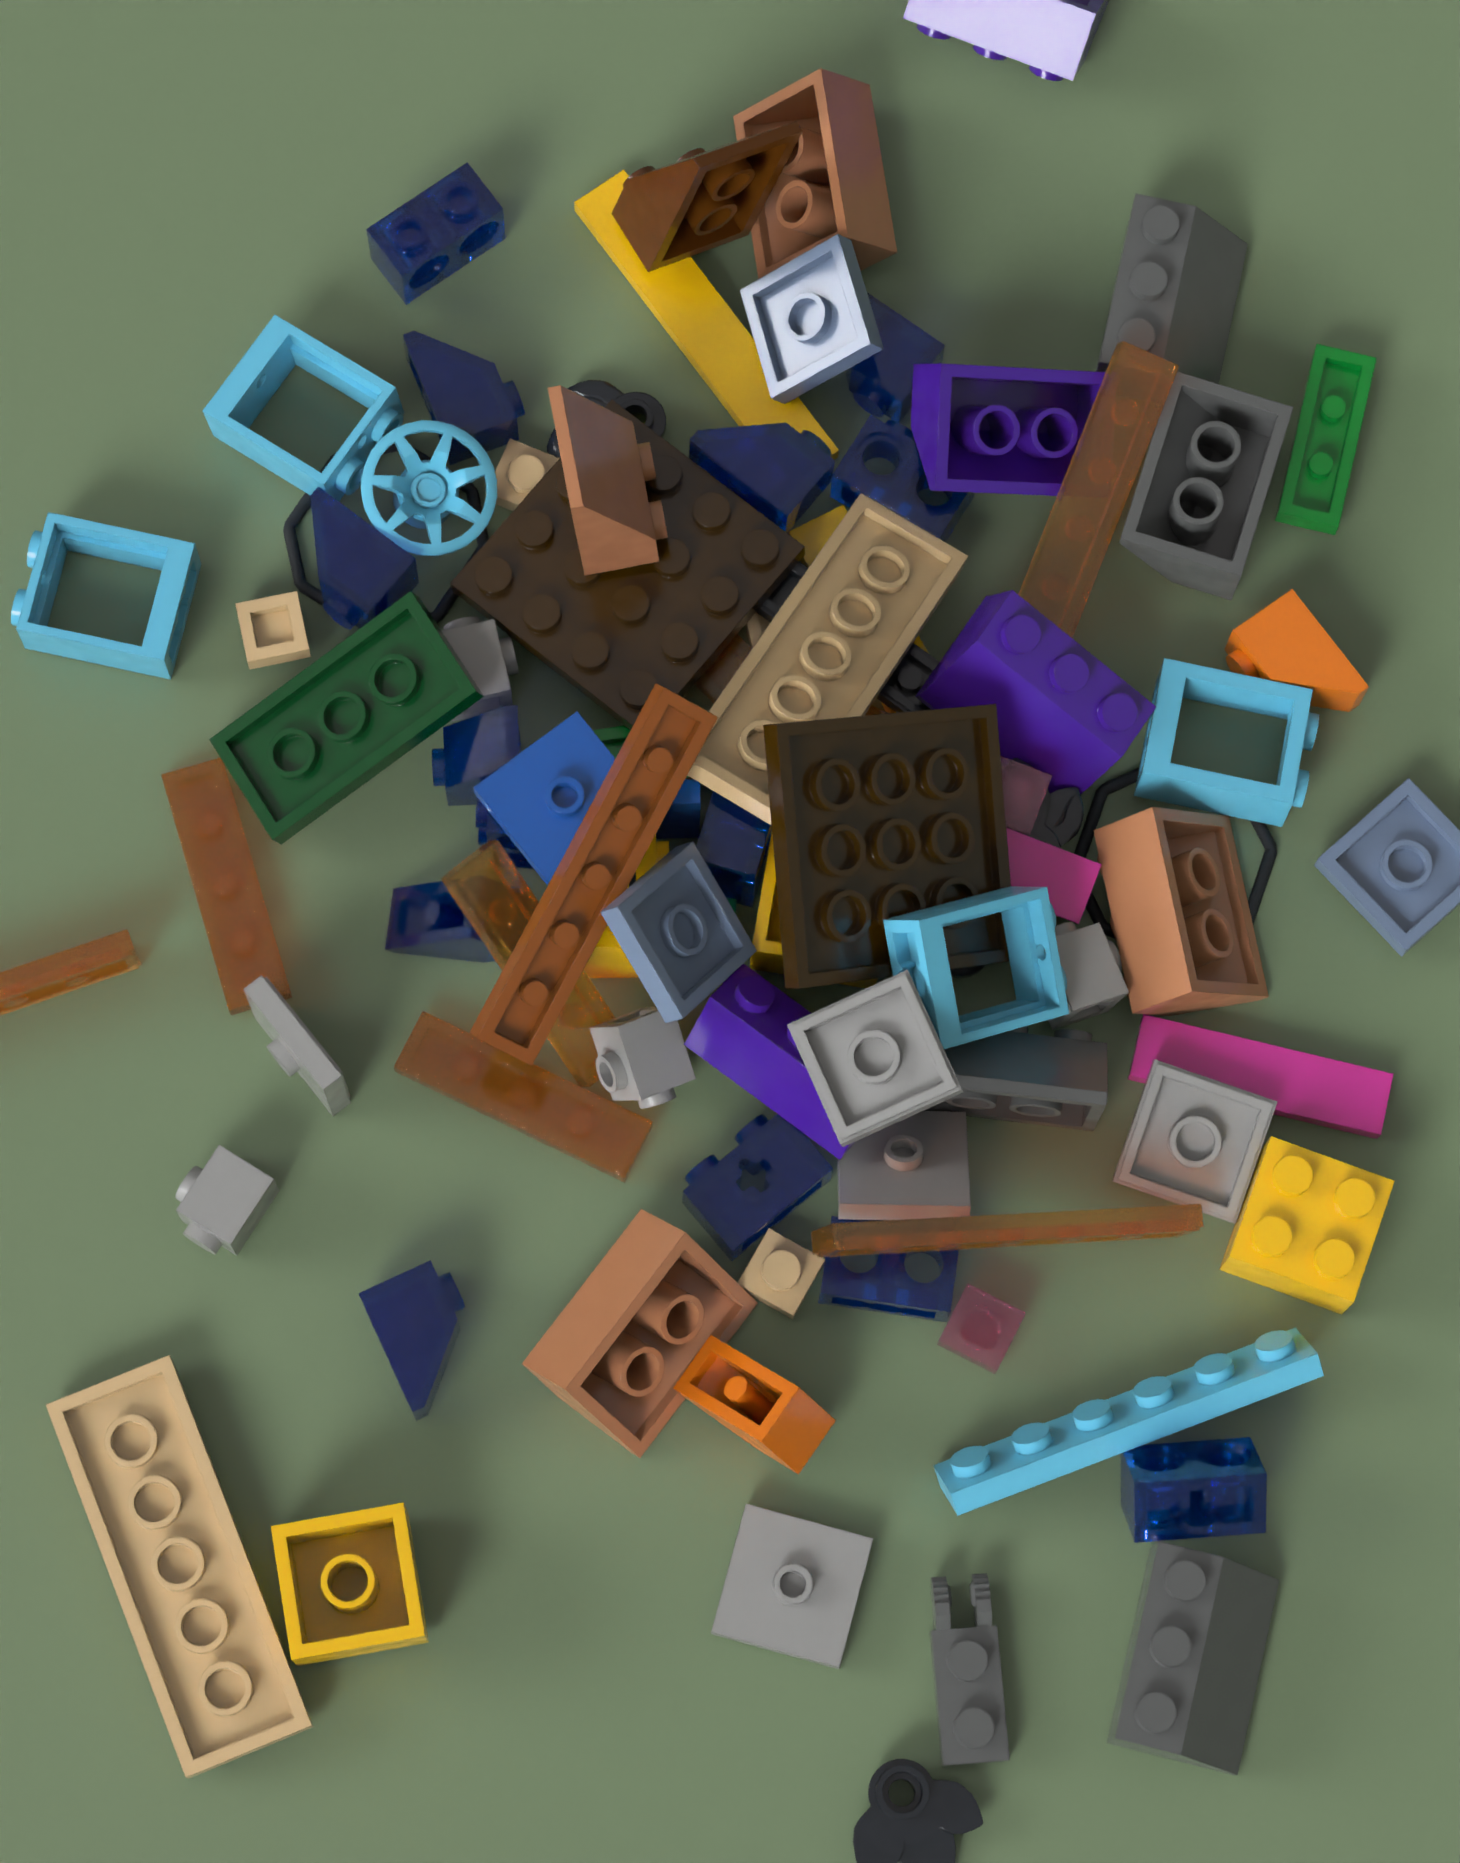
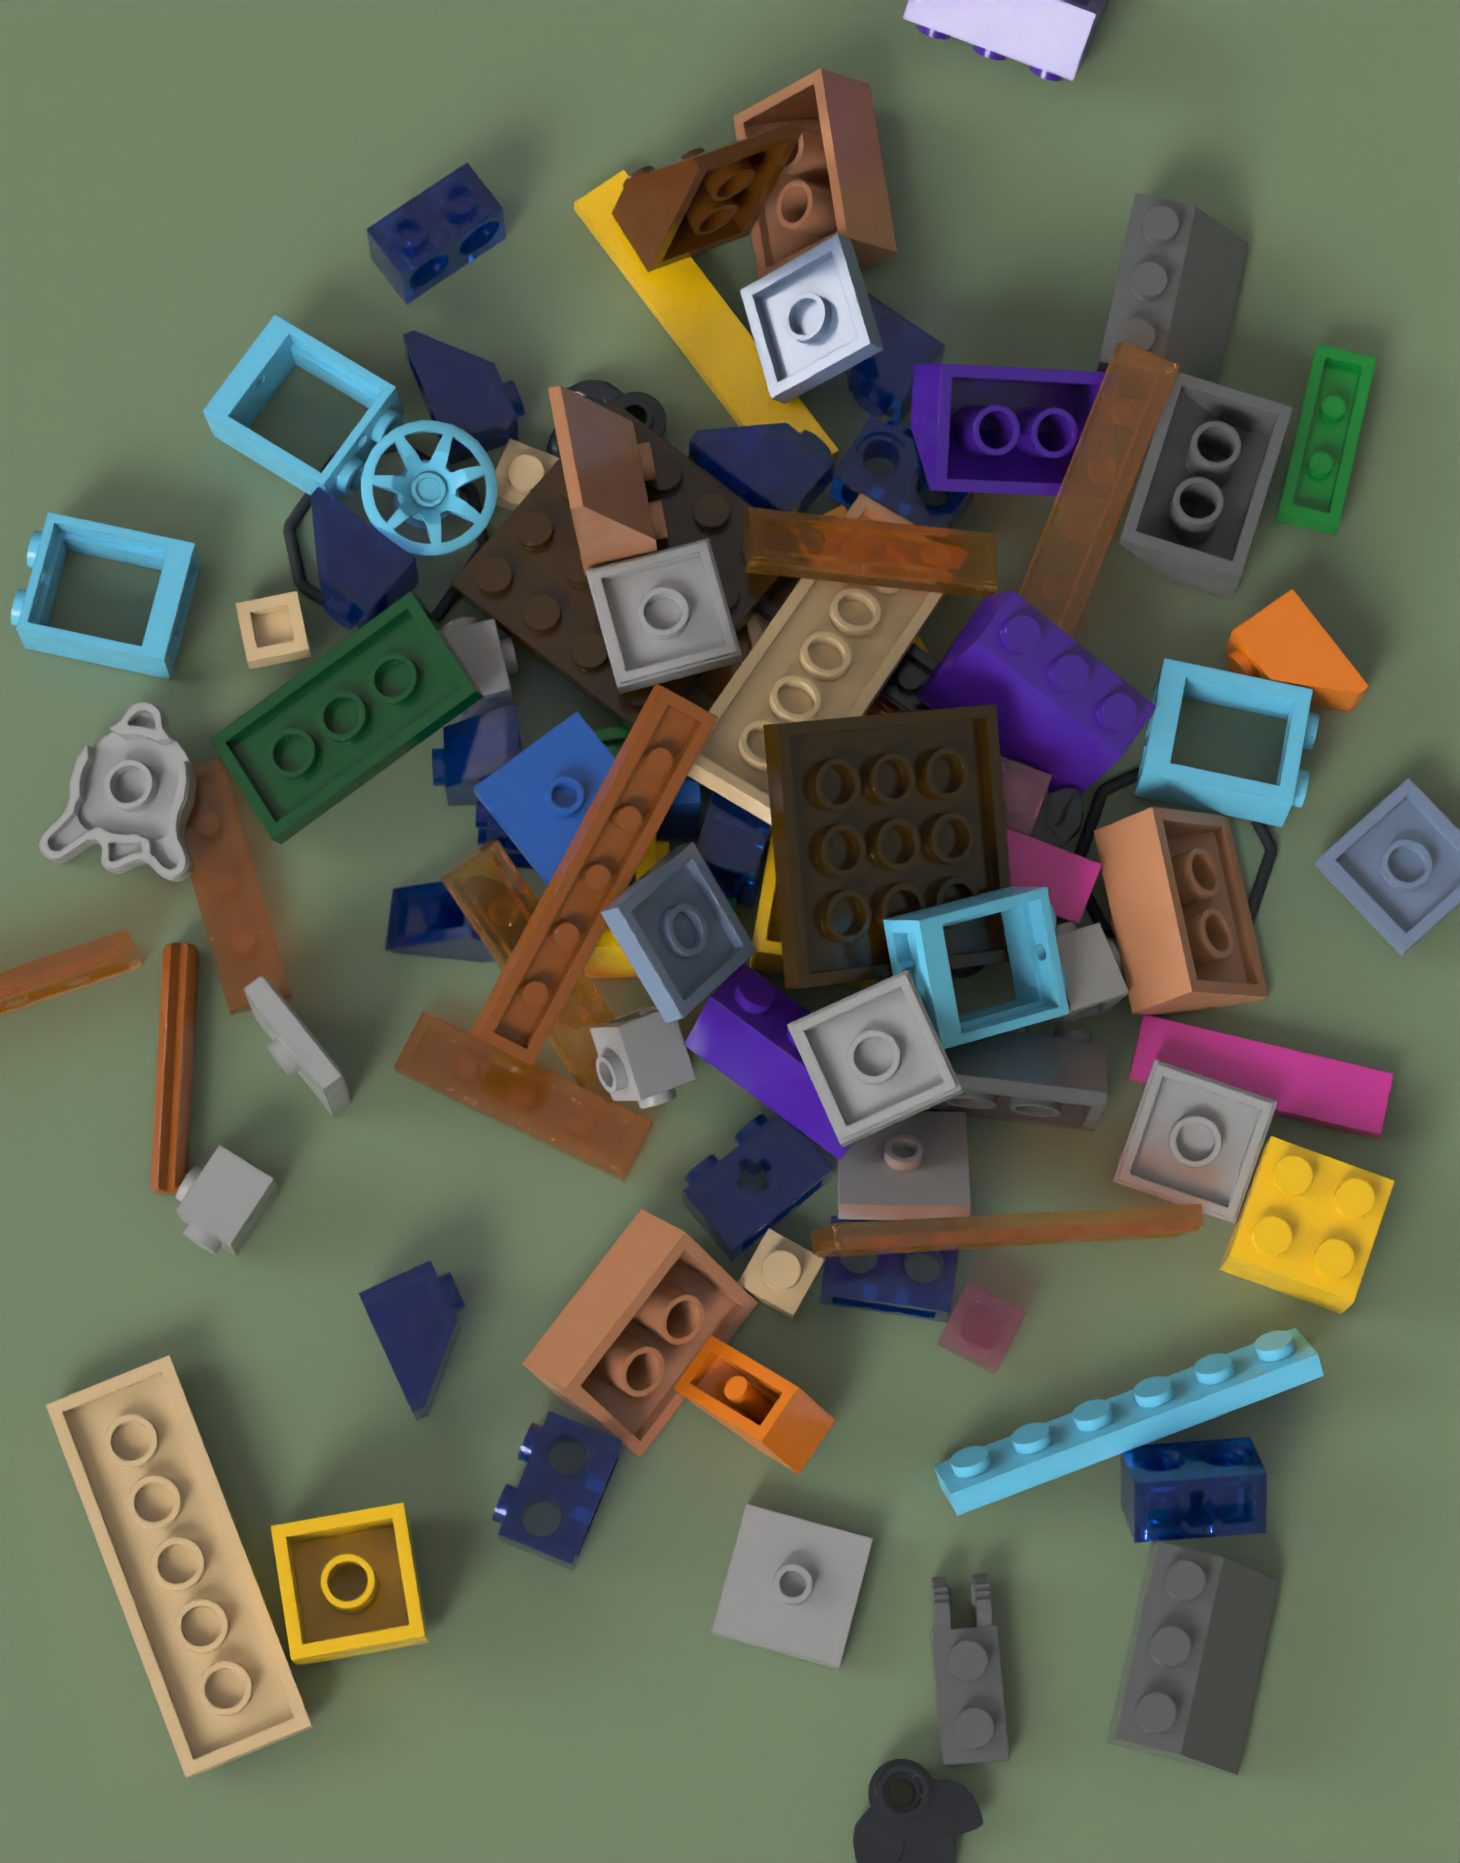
(130, 799): none -> light grey tile
(174, 1067): none -> dark orange axle
(574, 1495): none -> clear blue brick
(664, 616): none -> light grey plate
(870, 552): none -> clear orange tile

